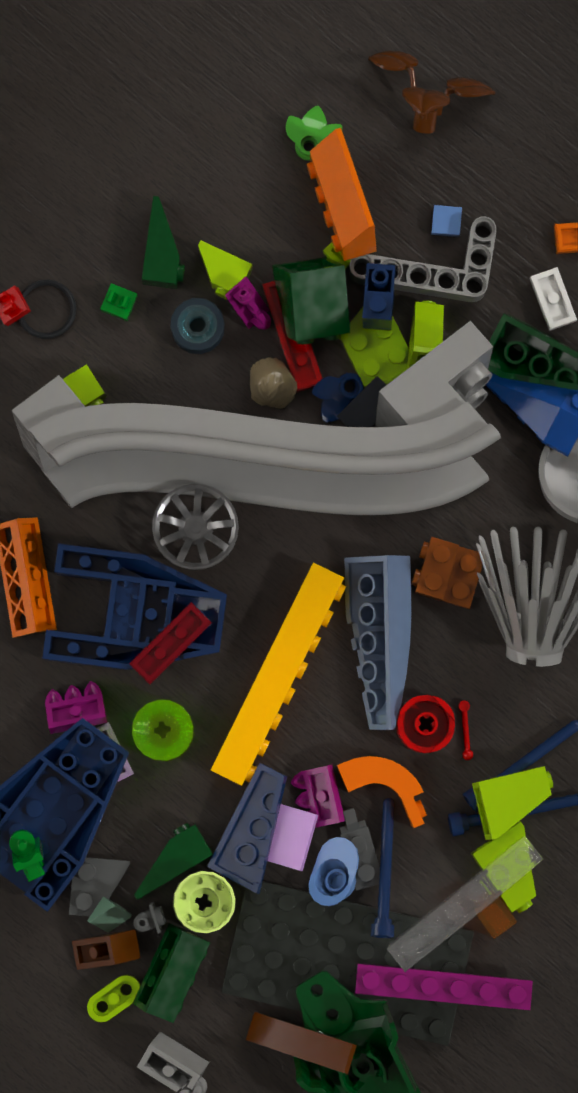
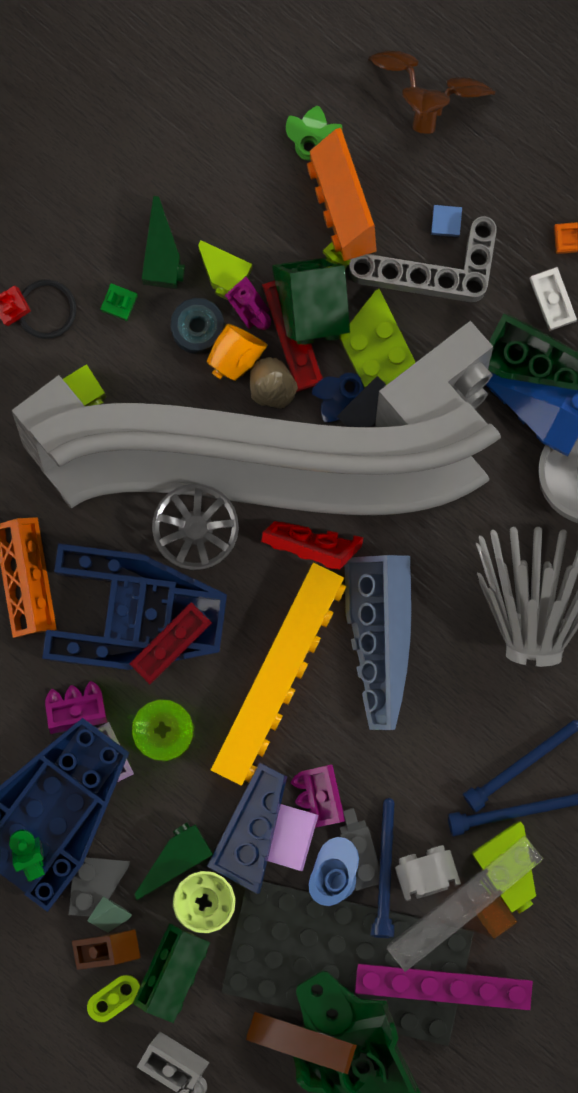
(150, 919): dark grey hinge -> none
(235, 352): none -> light orange helmet
(323, 548): none -> red wing
(378, 296): dark blue slope -> none
(383, 771): orange arch -> none
(425, 330): lime slope -> none
(426, 707): red brick -> none
(427, 874): none -> light grey brick
(447, 573): dark orange plate -> none
(464, 707): red hinge -> none
(510, 798): lime slope -> none

